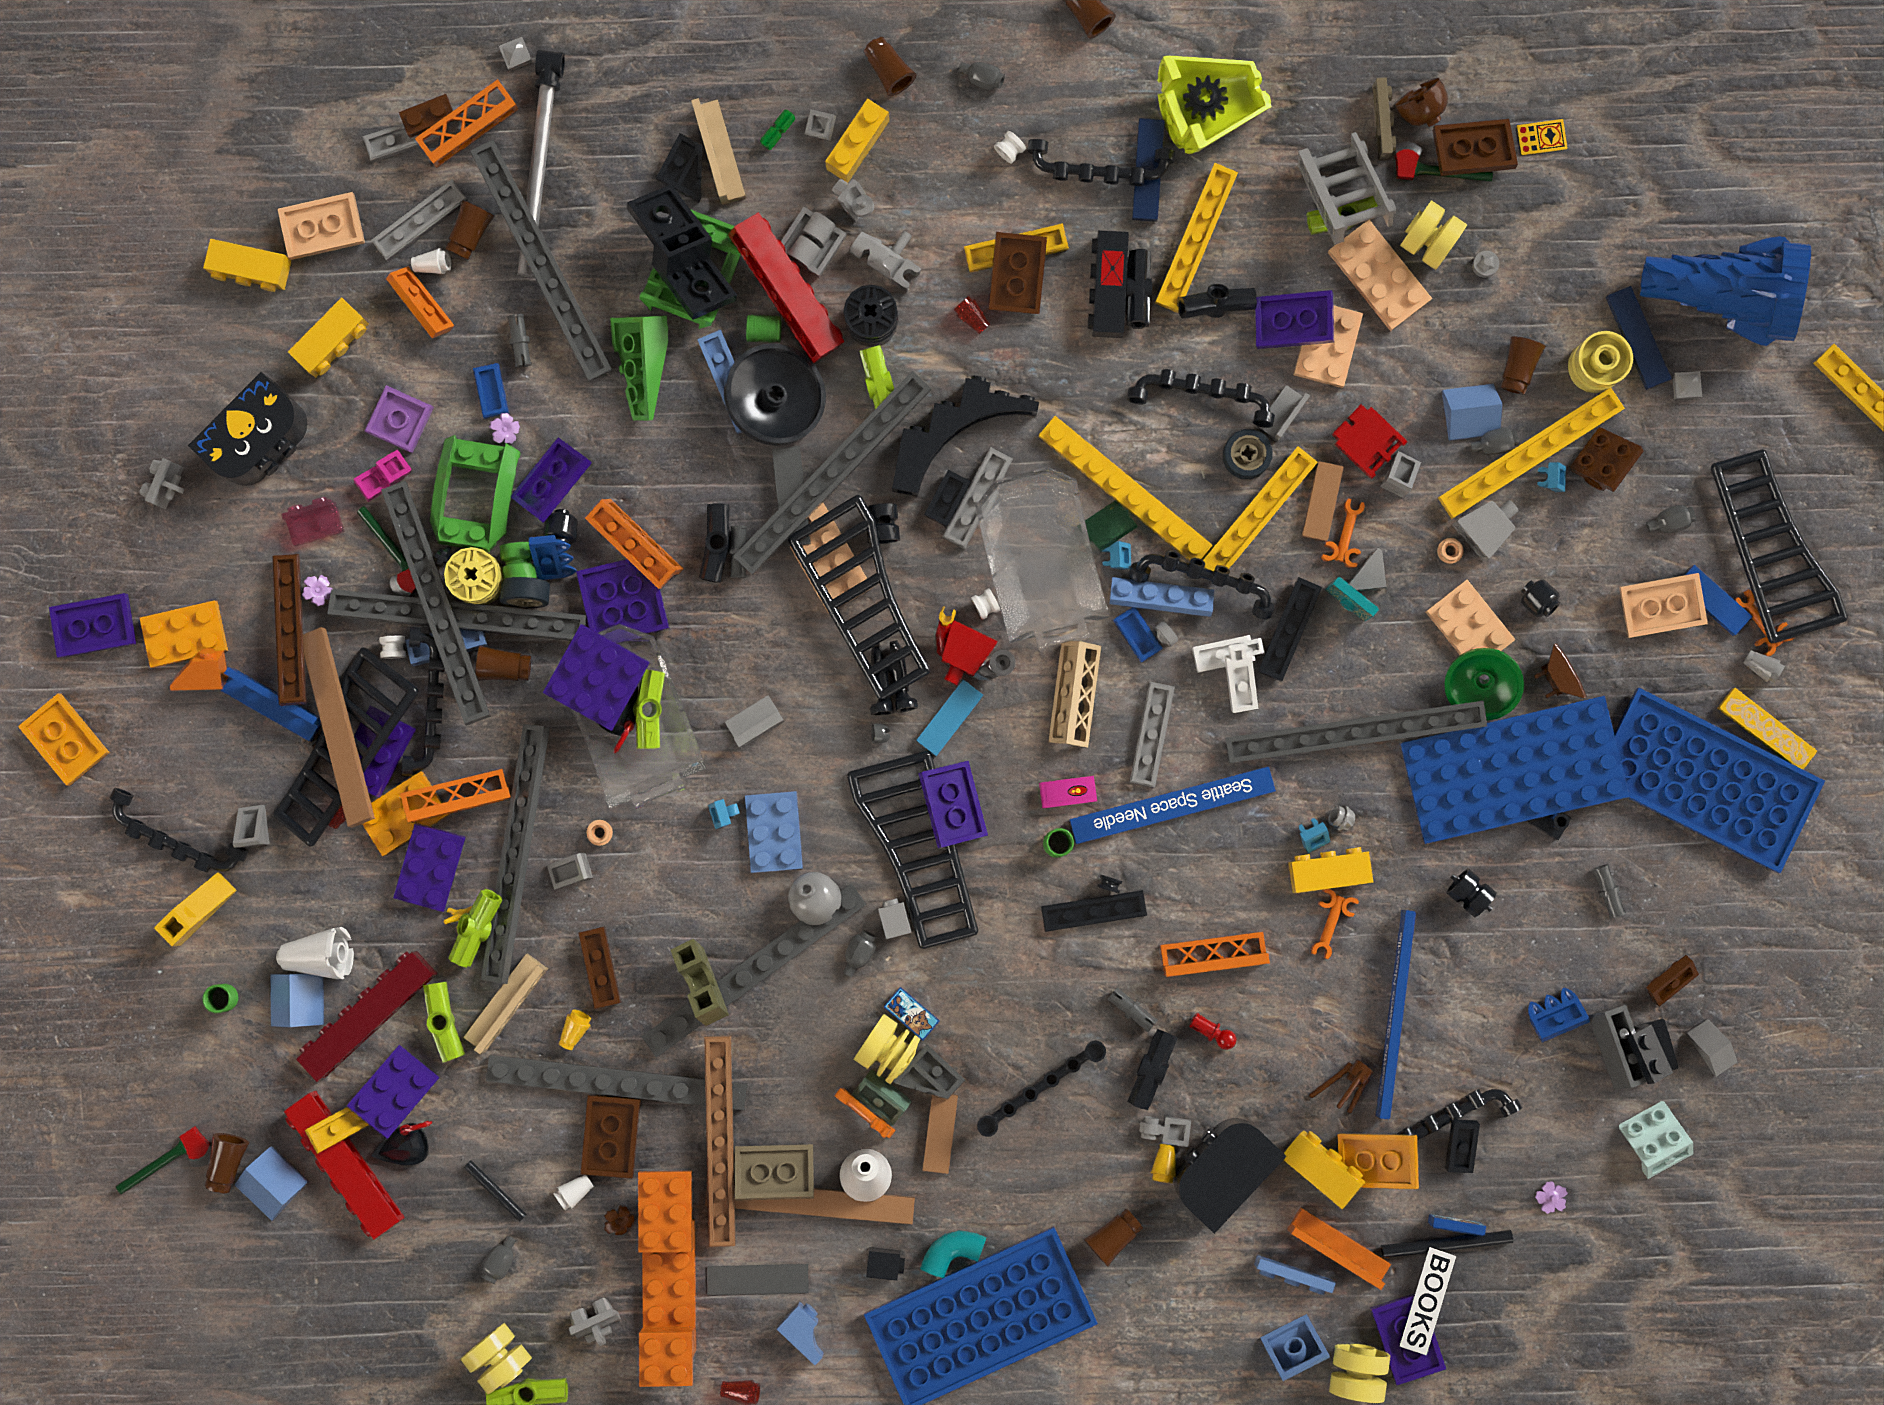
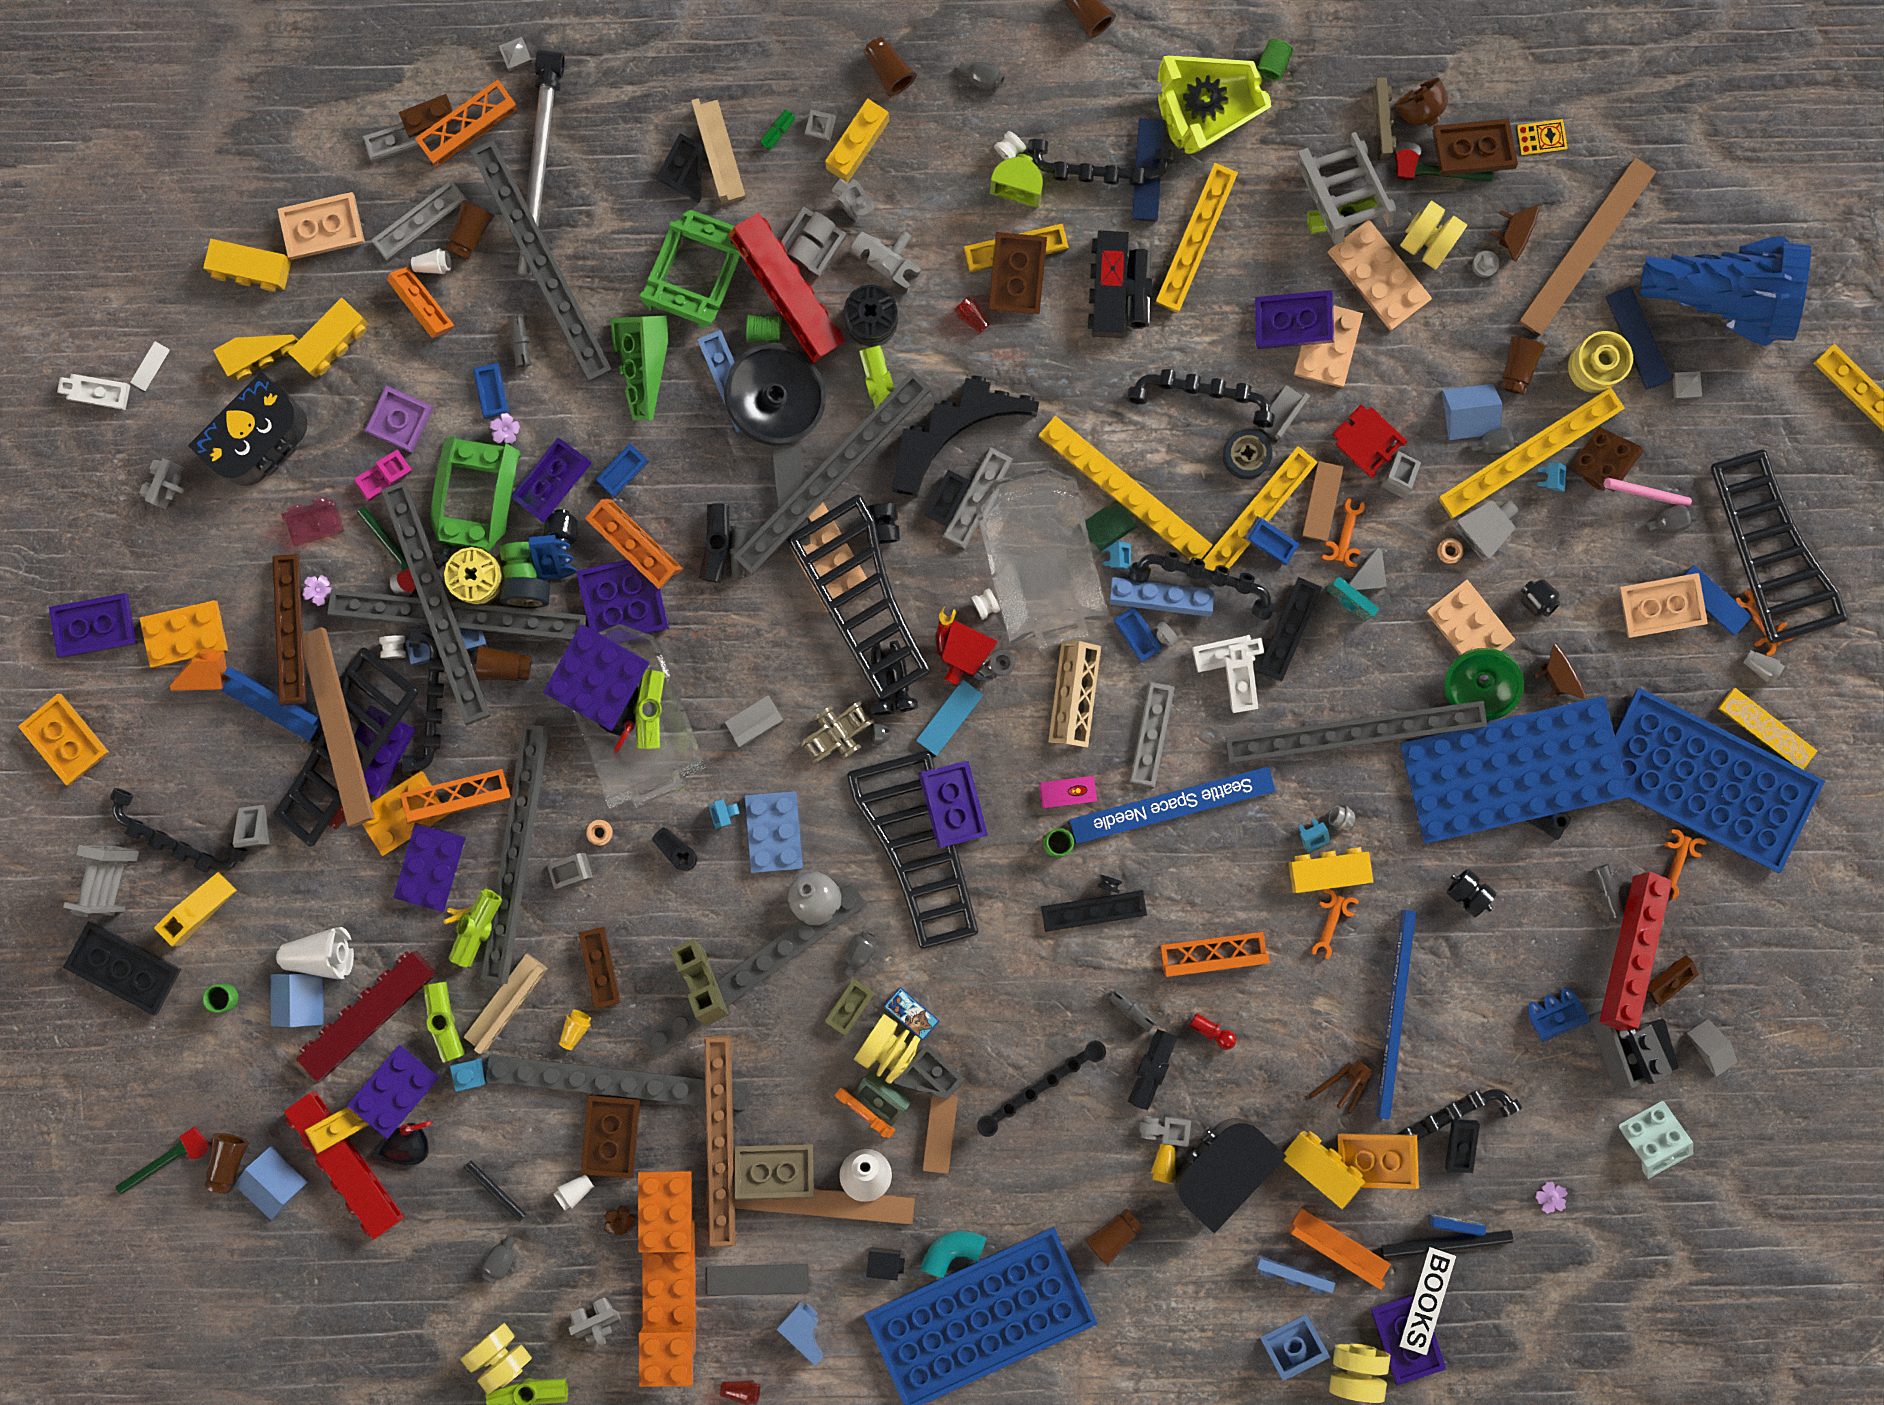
(94, 391): none -> white hinge
(101, 879): none -> light grey fence
(122, 968): none -> black plate
(150, 366): none -> white sticker
(248, 354): none -> yellow slope
(468, 1074): none -> dark azure brick
(622, 470): none -> blue tile
(672, 848): none -> black piece
(681, 251): black bracket -> none
(844, 727): none -> dark tan axle
(849, 1007): none -> olive plate
(894, 919): light grey brick -> none
(1018, 180): none -> lime brick
(1217, 301): black piece -> none
(1271, 540): none -> blue tile
(1275, 59): none -> bright green piece
(1517, 230): none -> reddish brown piece
(1587, 246): none -> medium nougat tile
(1635, 951): none -> red brick
(1647, 492): none -> bright pink bar
(1684, 845): none -> orange bar

